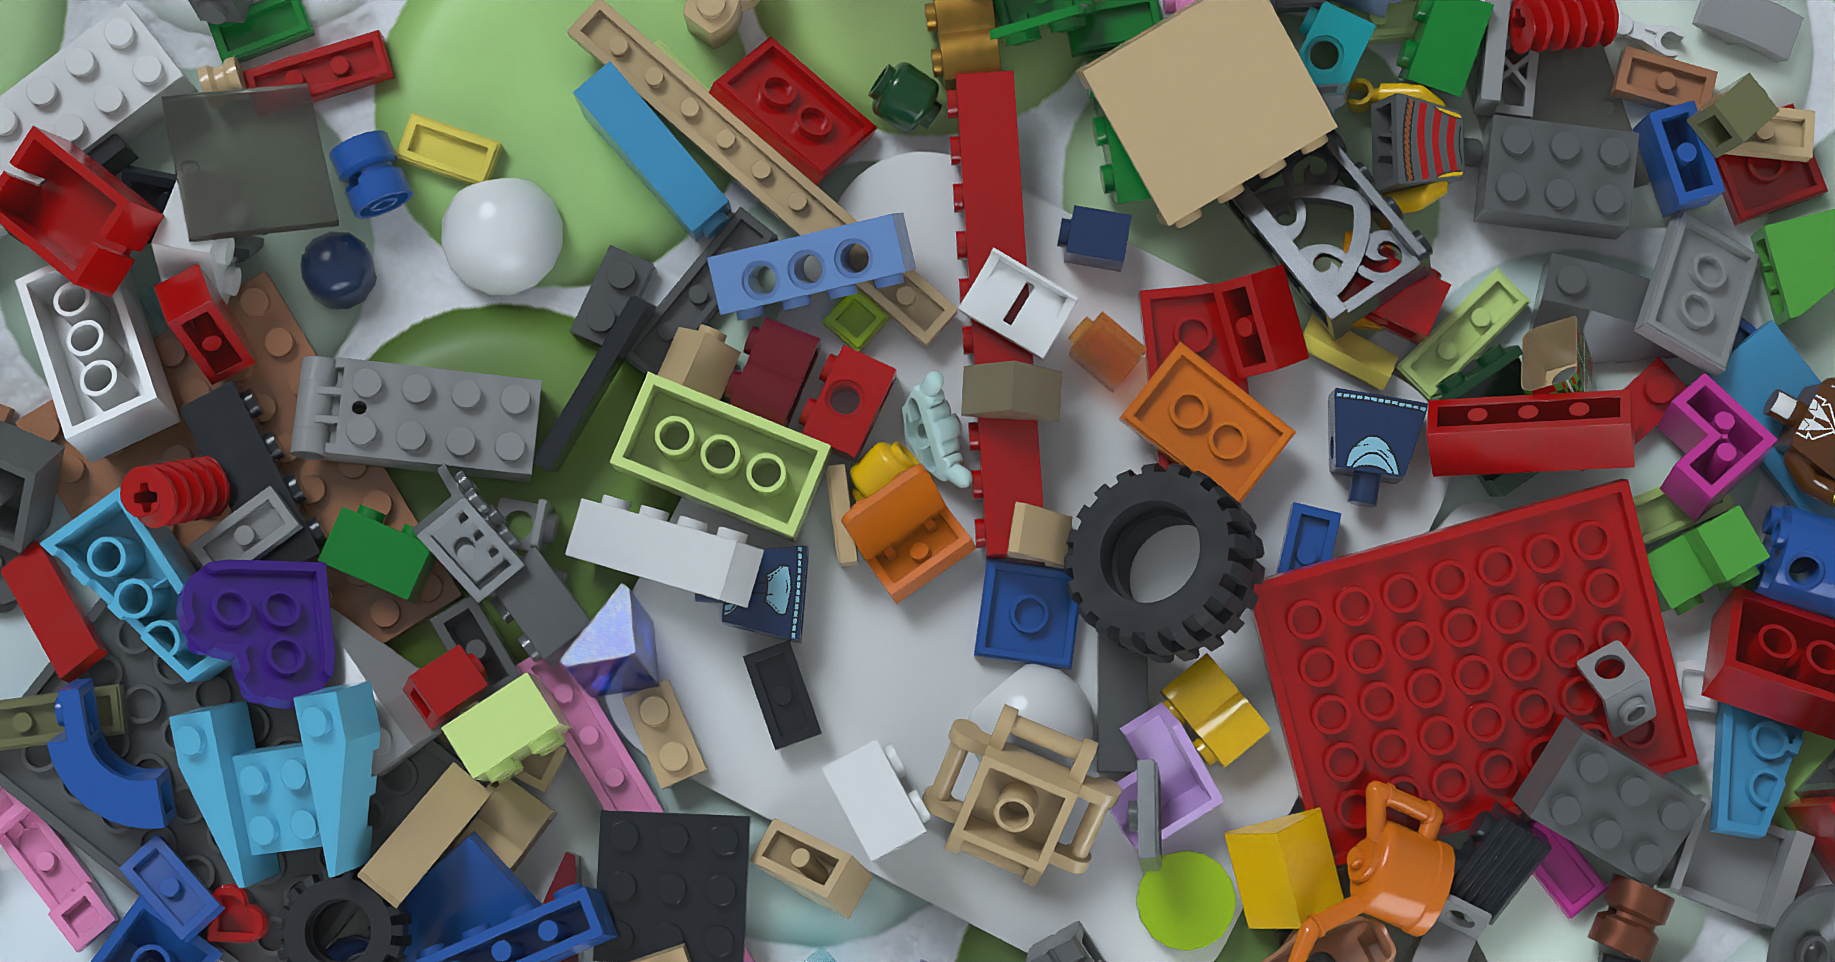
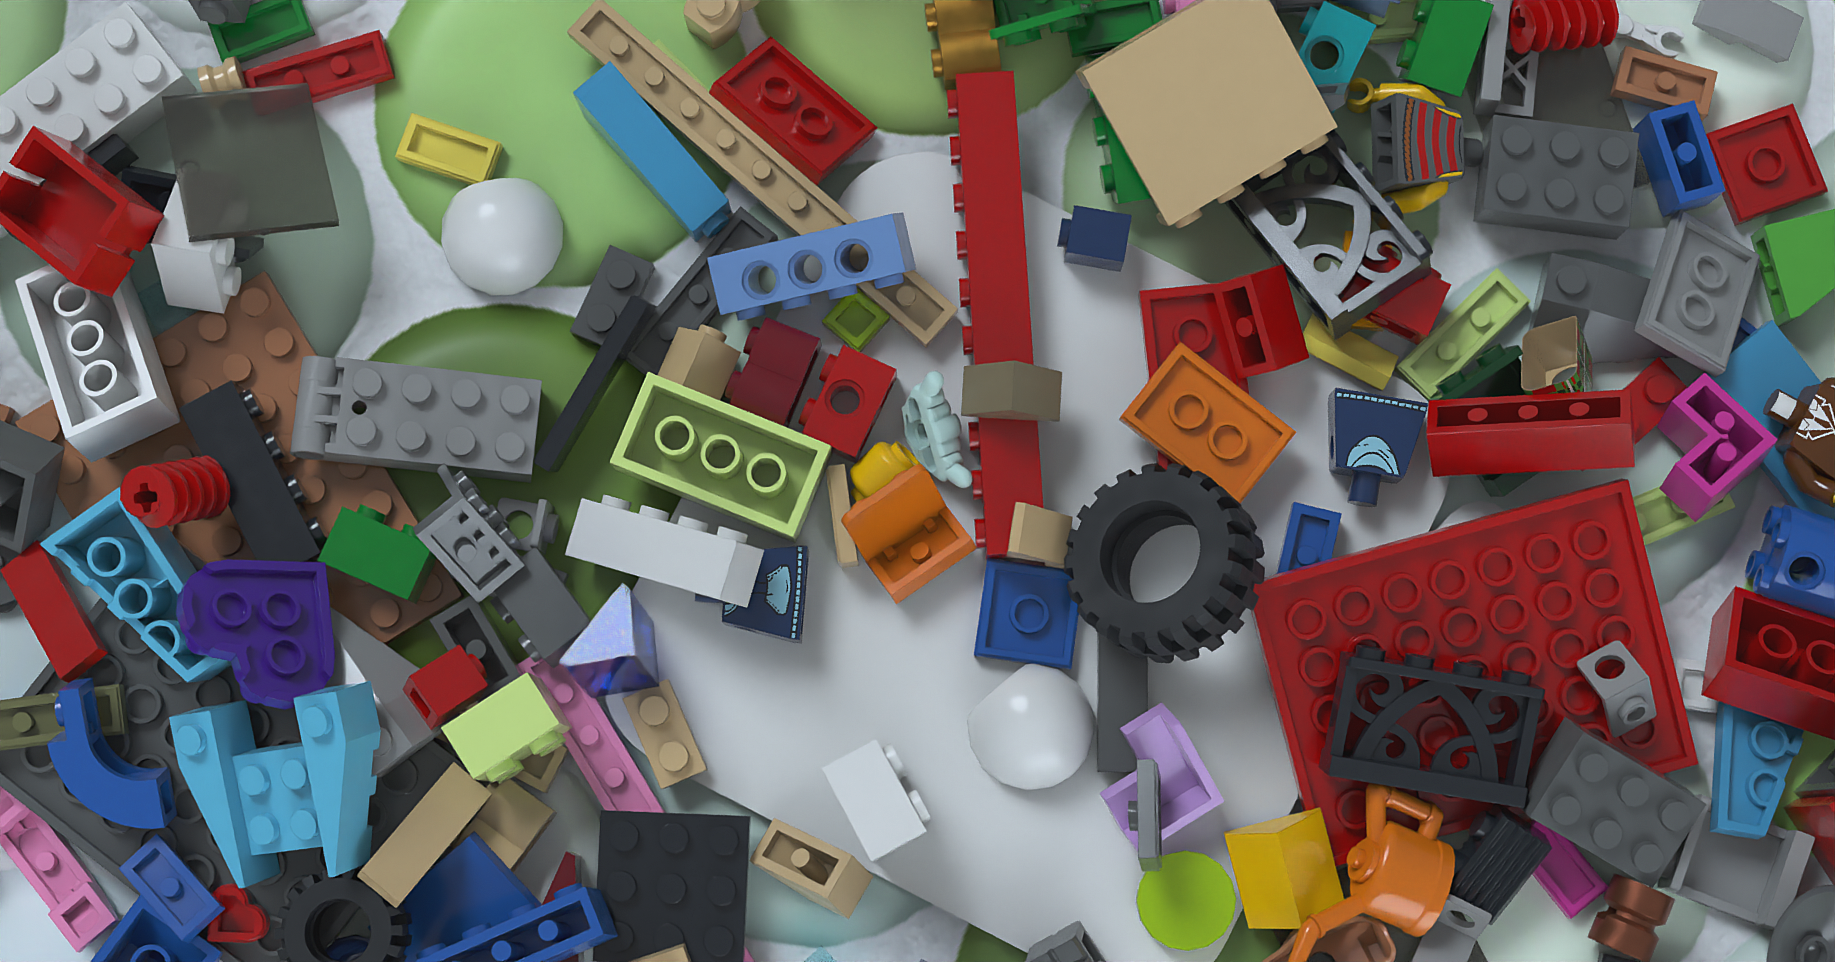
(204, 324): red brick -> none
(249, 530): light grey plate -> none
(338, 270): dark blue hair -> none
(369, 168): blue wheel -> none
(782, 695): black plate -> none
(905, 97): dark green head -> none
(997, 291): white piece -> none
(1020, 797): tan brick -> none
(1105, 350): clear orange brick -> none
(1214, 712): yellow brick -> none
(1480, 775): none -> black fence
(1712, 553): bright green brick -> none
(1733, 115): olive brick -> none
(1783, 137): tan plate -> none

